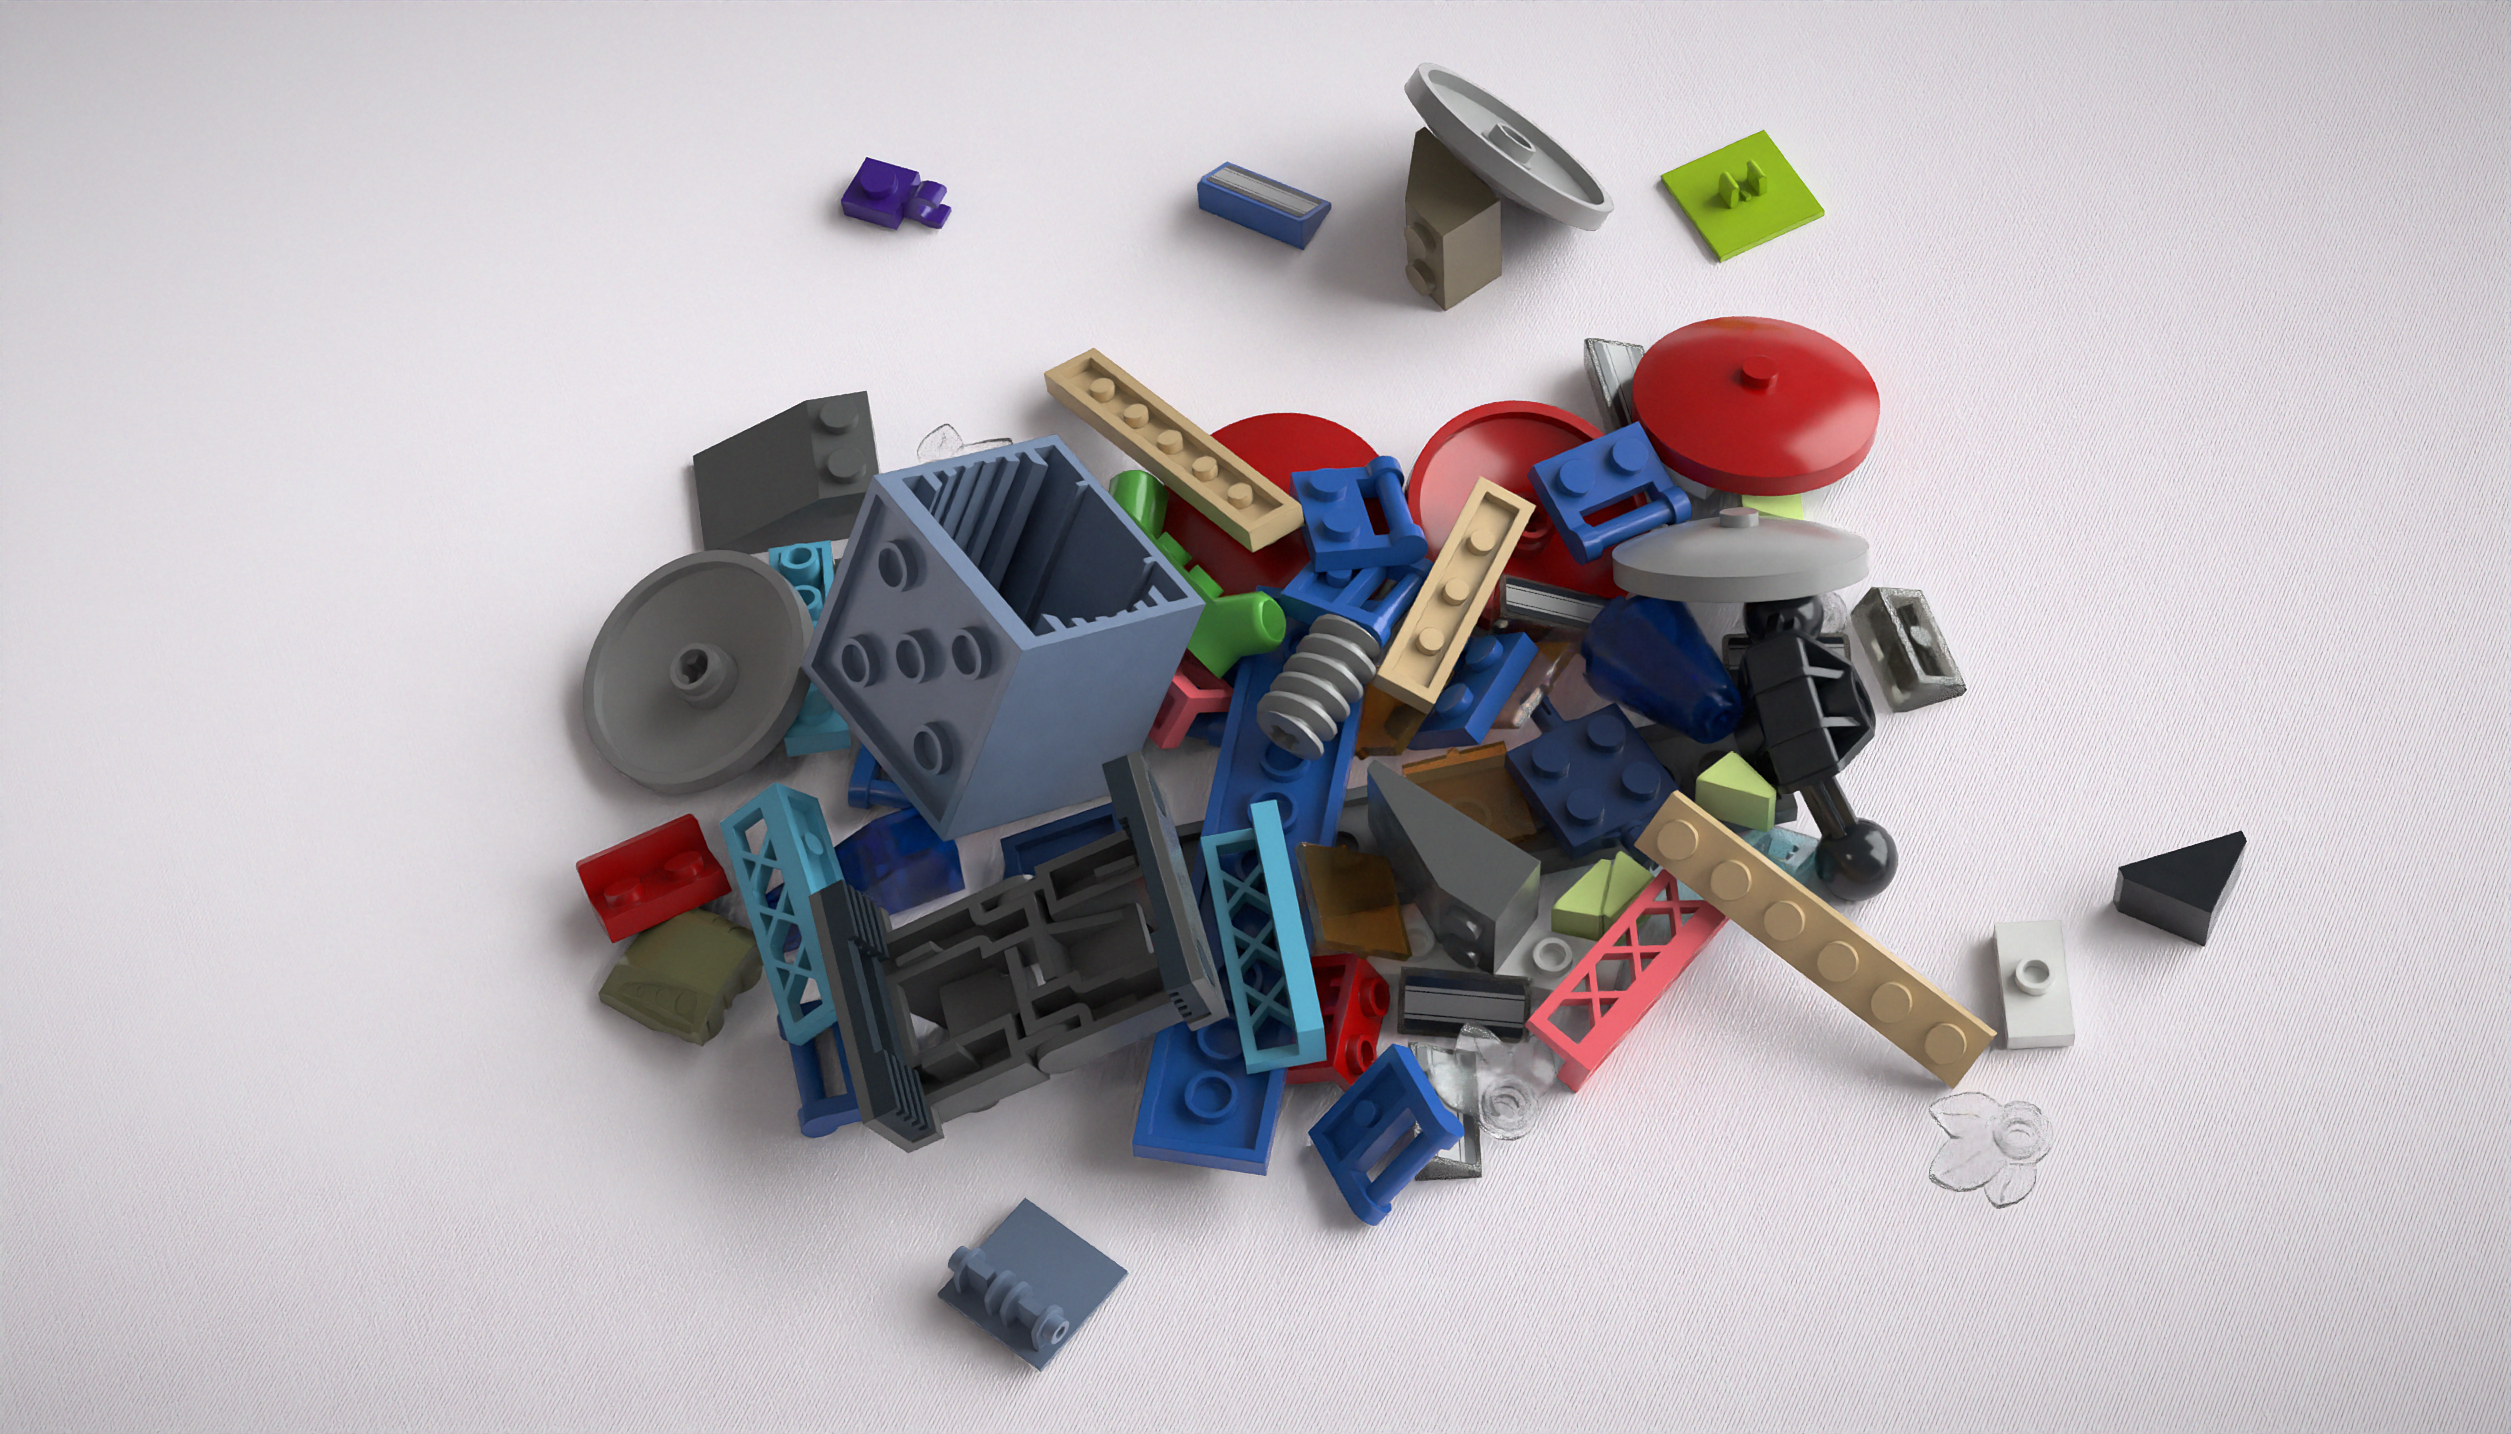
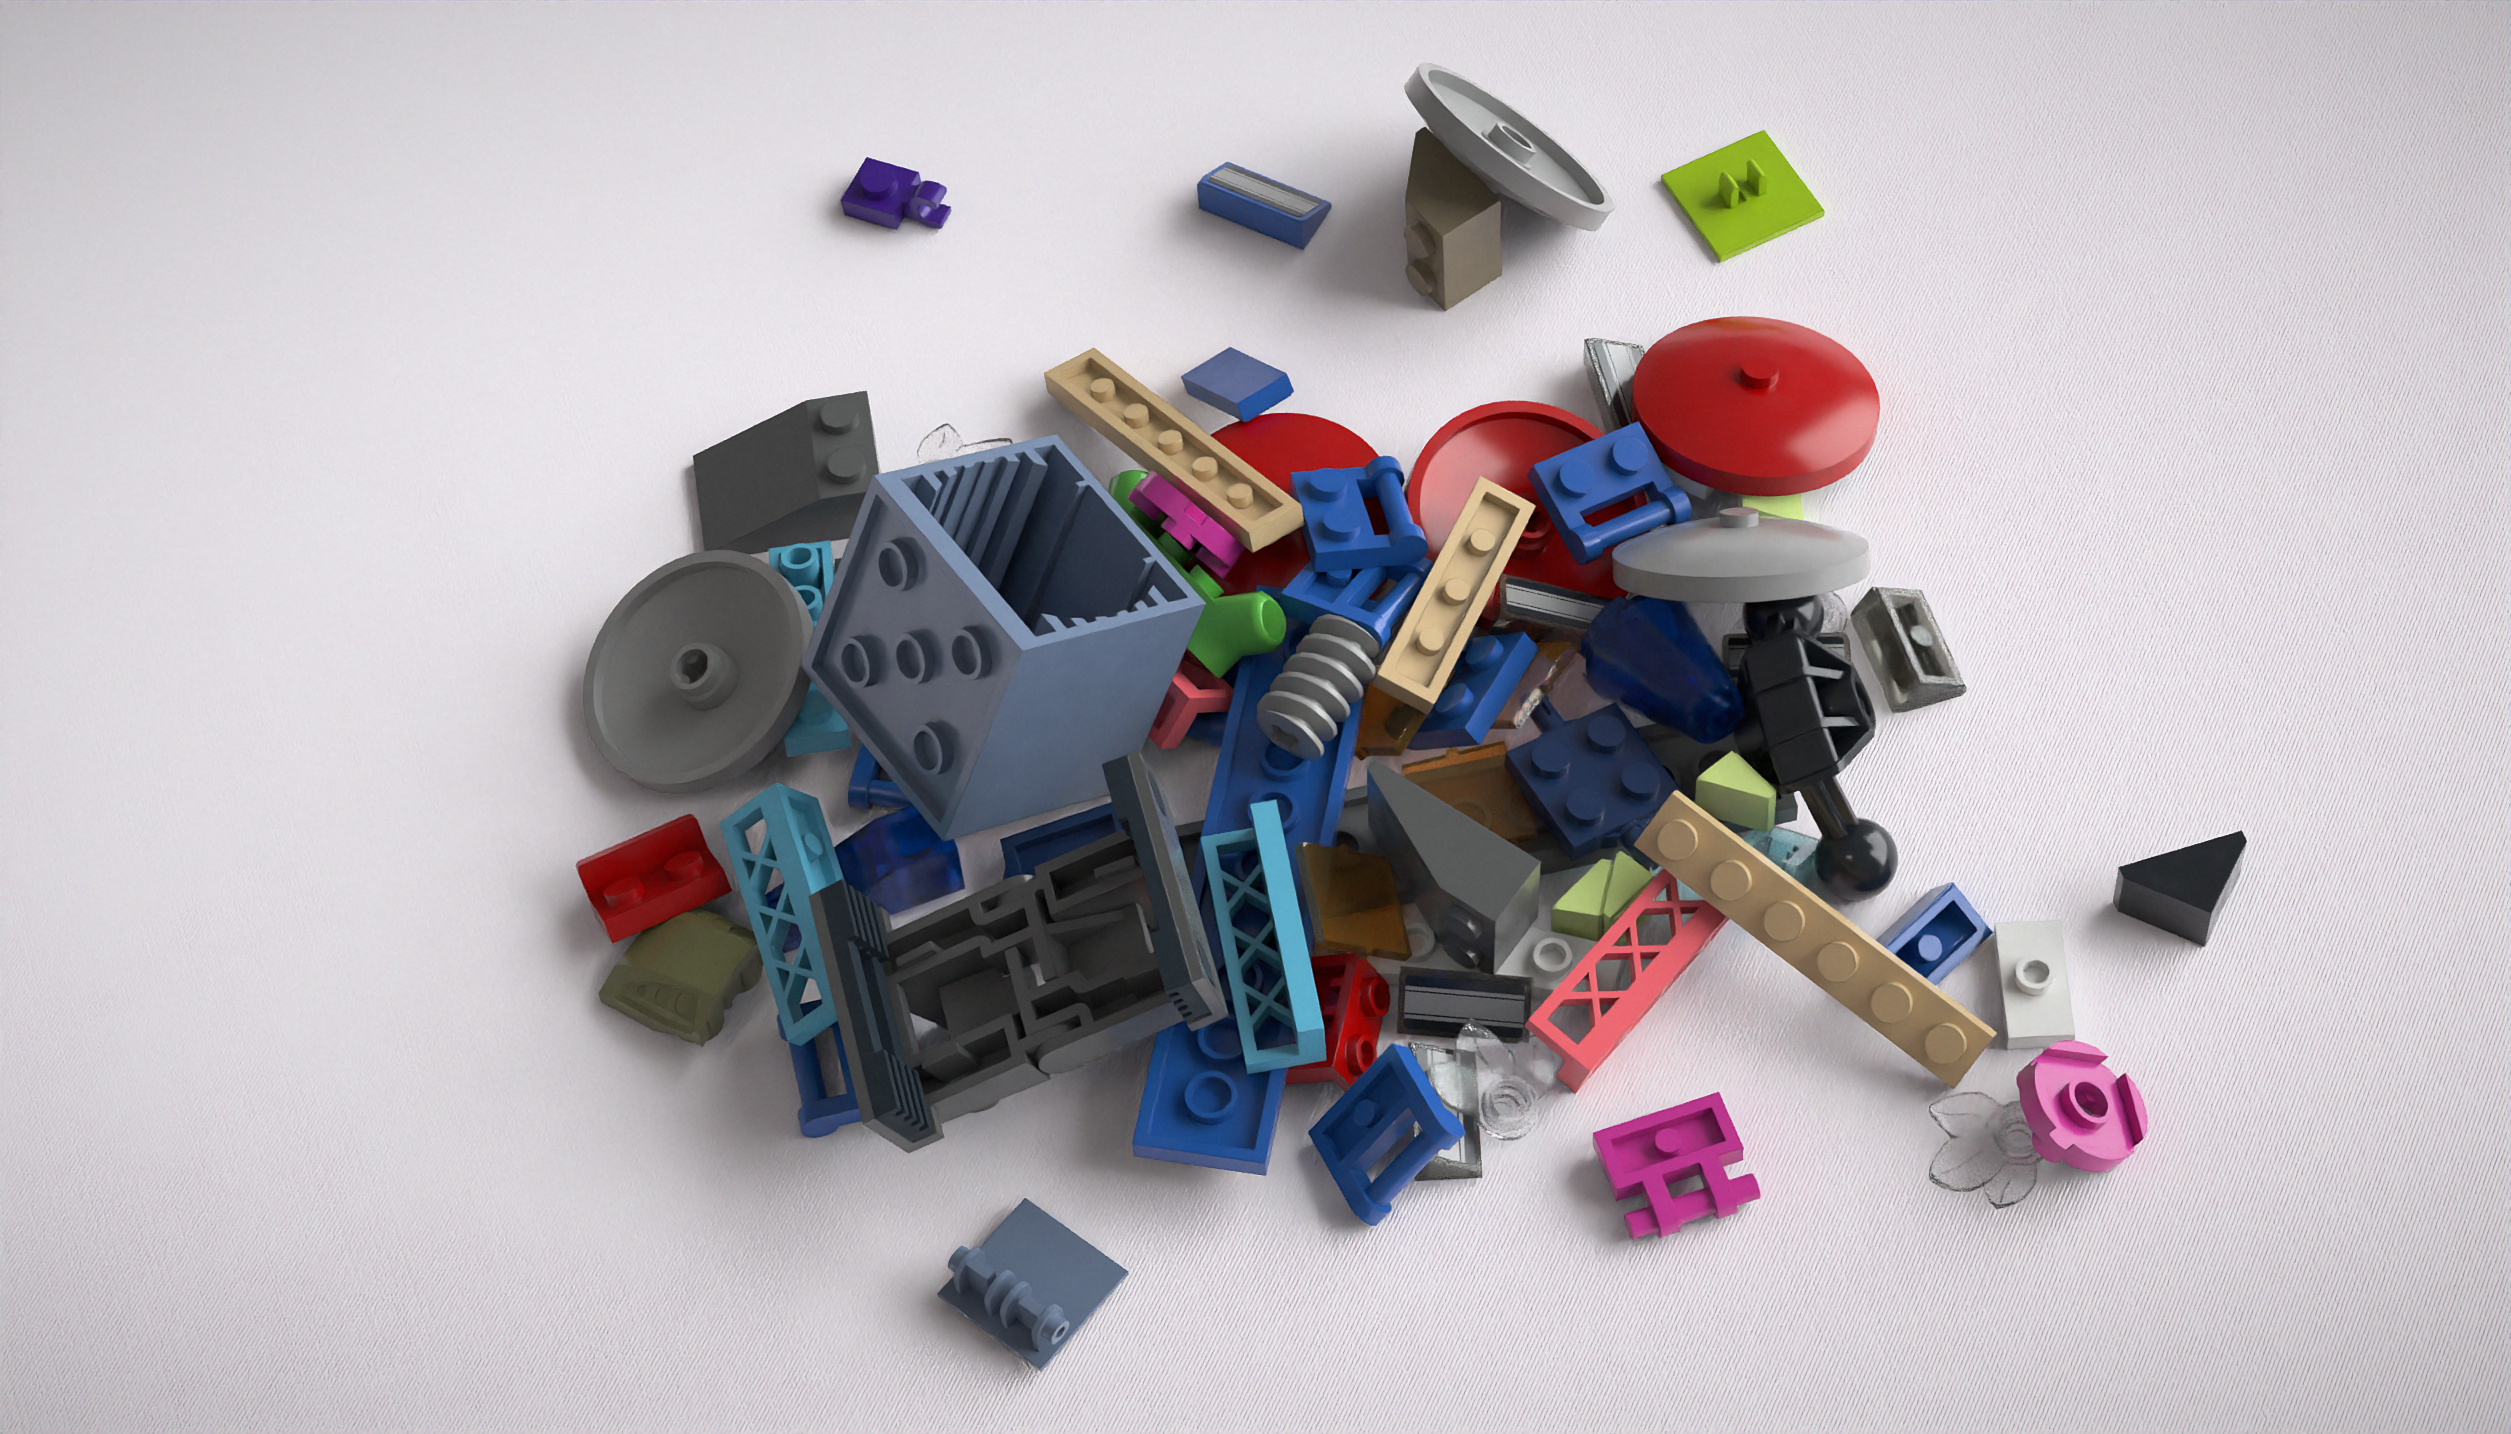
(1187, 523): none -> dark pink plate
(1237, 384): none -> blue tile
(1669, 1148): none -> dark pink plate
(1936, 933): none -> slope
(2050, 1096): none -> dark pink plate

